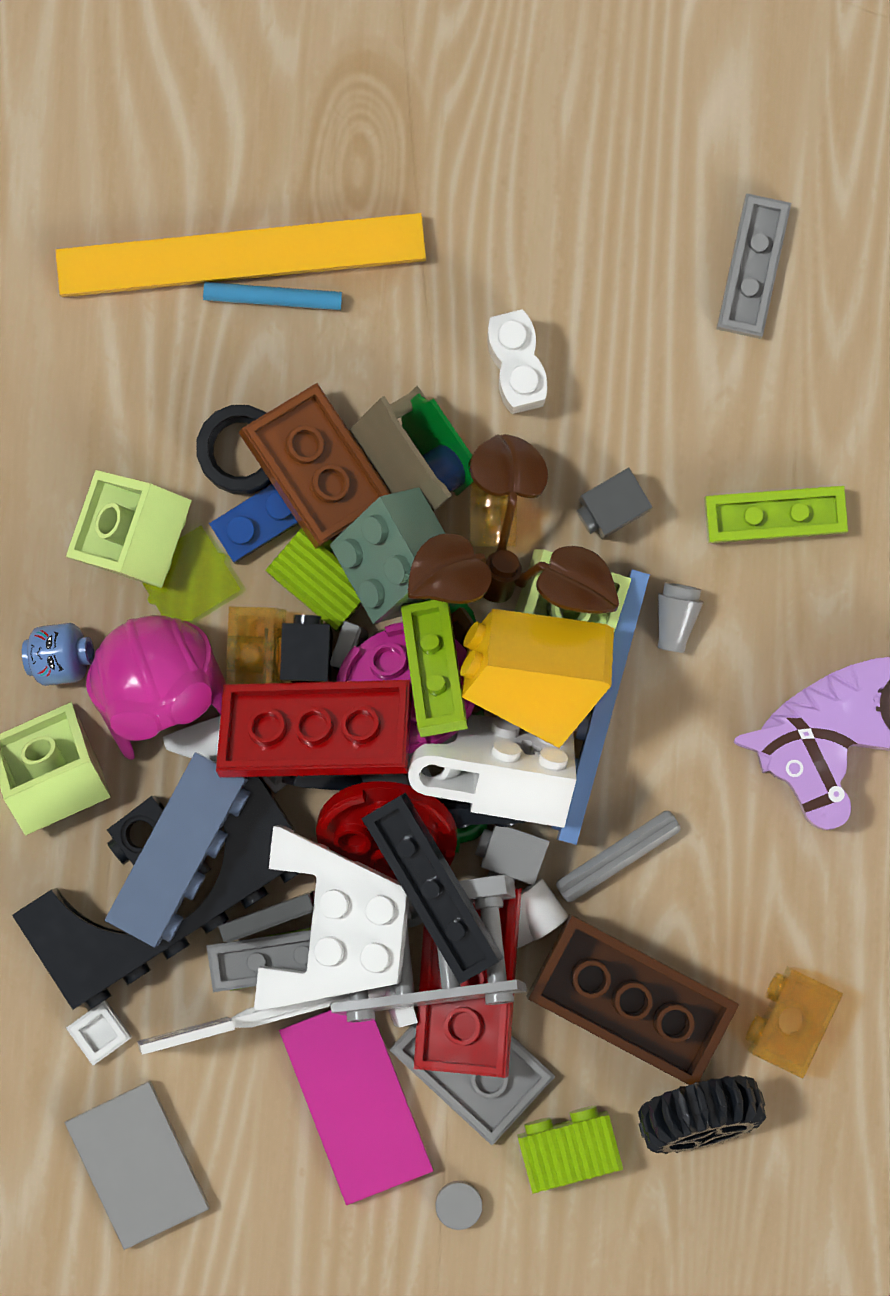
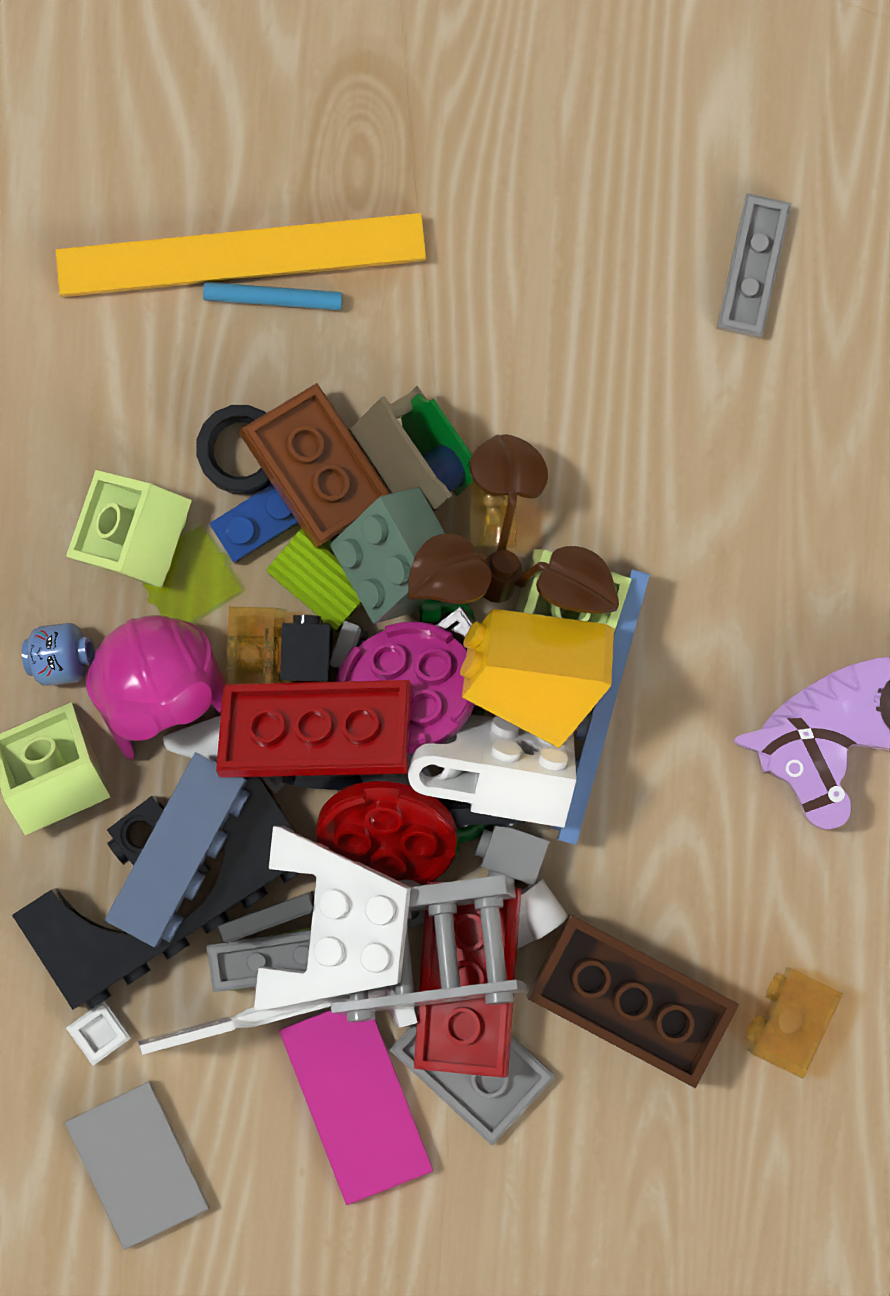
(432, 888): black plate -> none
(433, 668): lime plate -> none
(458, 1205): light grey tile -> none
(521, 374): white brick -> none
(569, 1149): lime brick -> none
(613, 504): dark grey brick -> none
(618, 856): light grey axle -> none
(677, 615): light grey cone -> none
(701, 1114): black gear -> none
(776, 514): lime plate -> none

